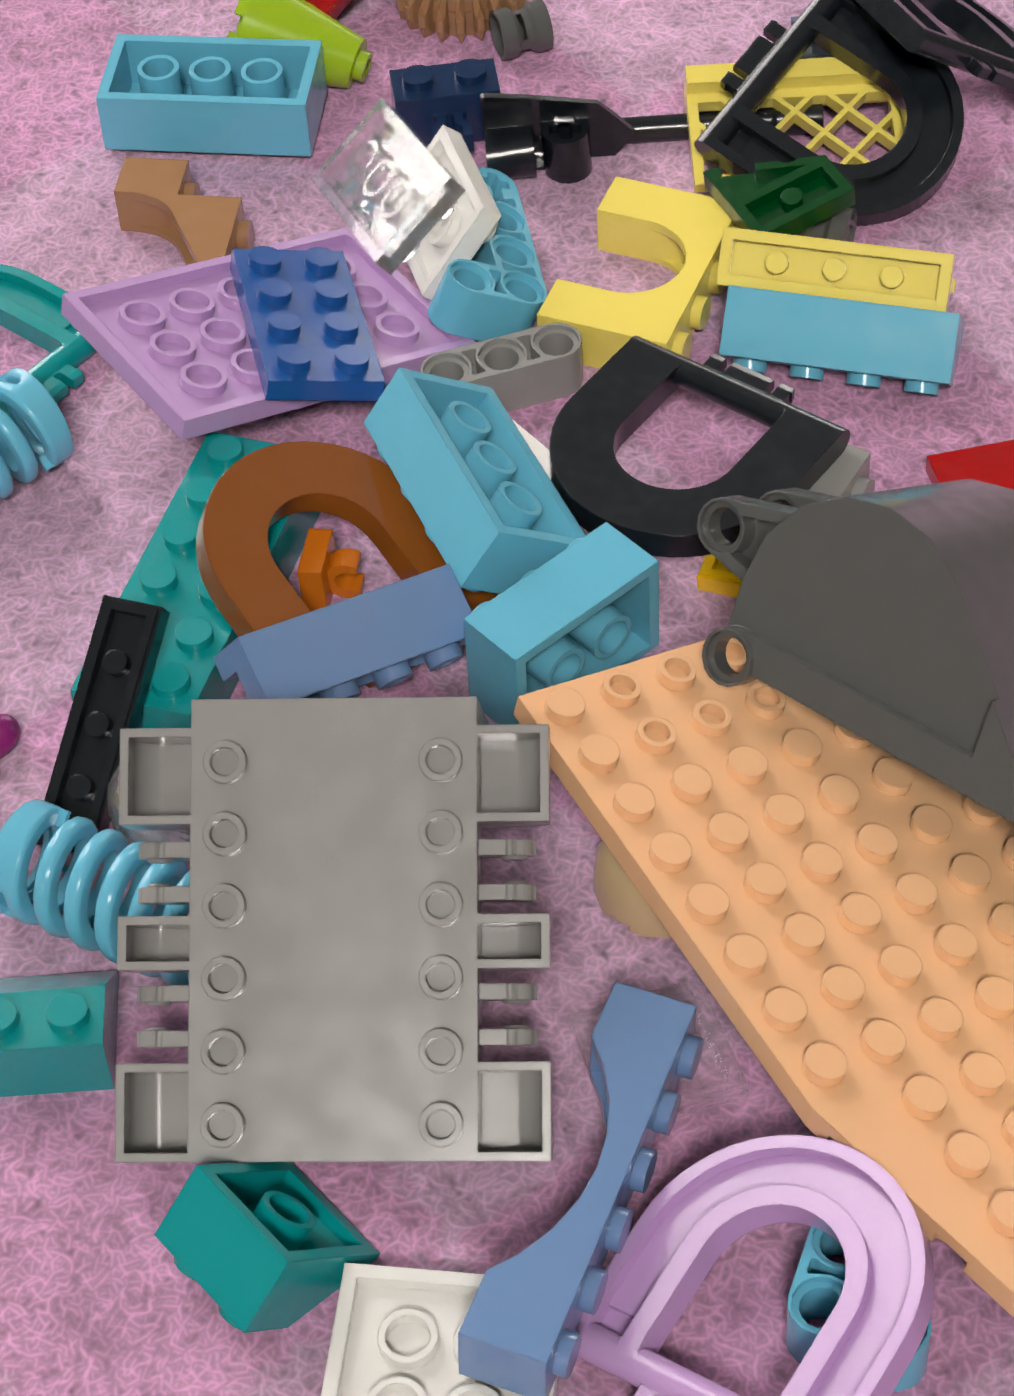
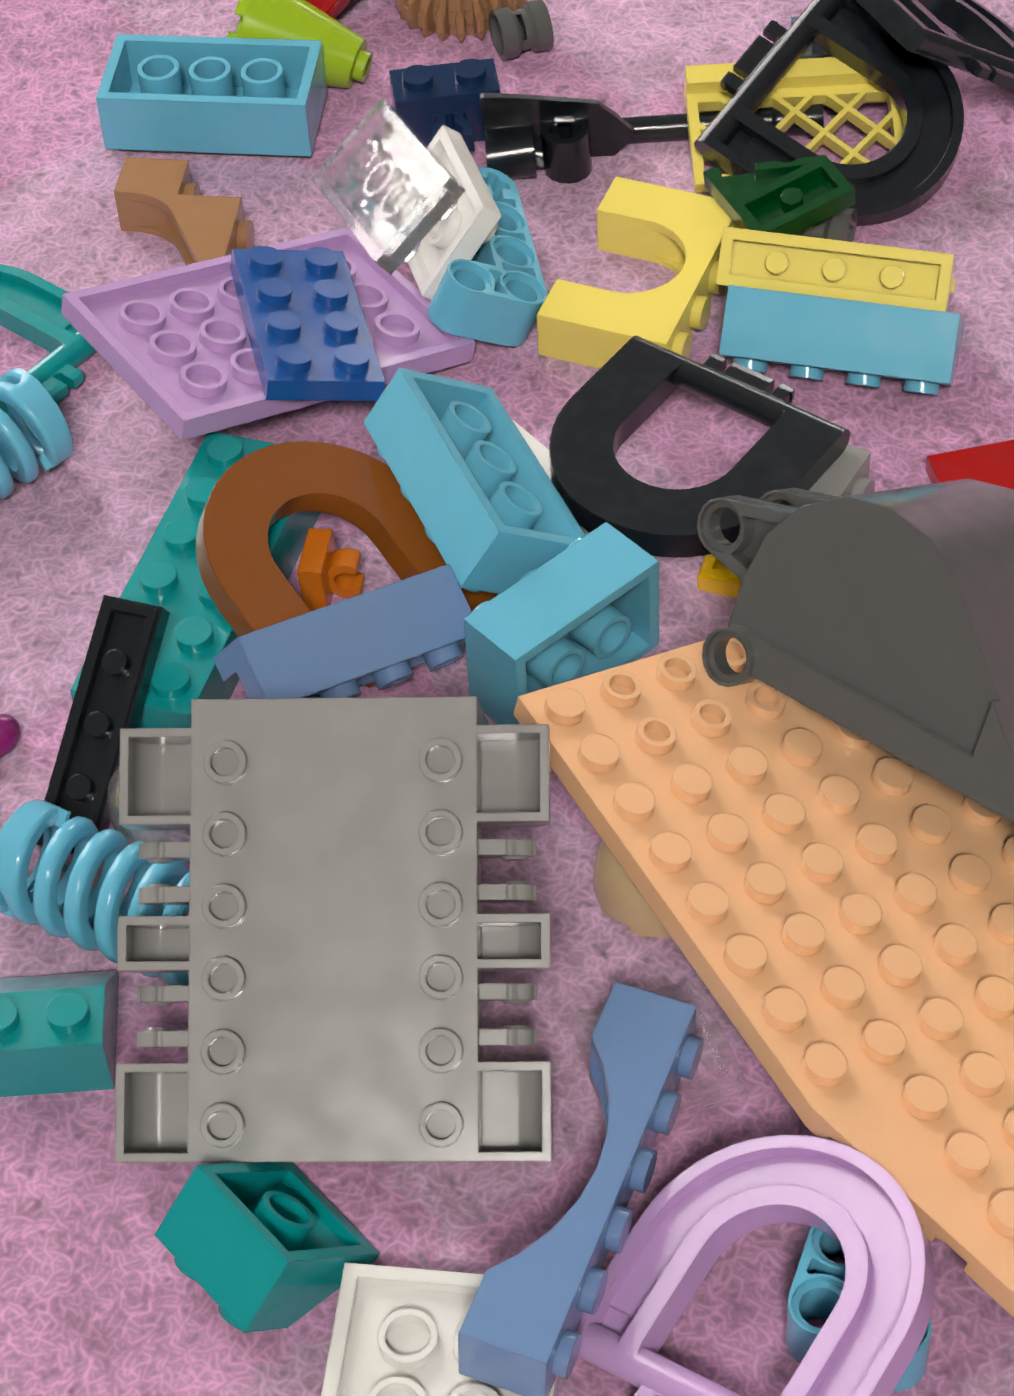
(518, 366): light grey beam -> none

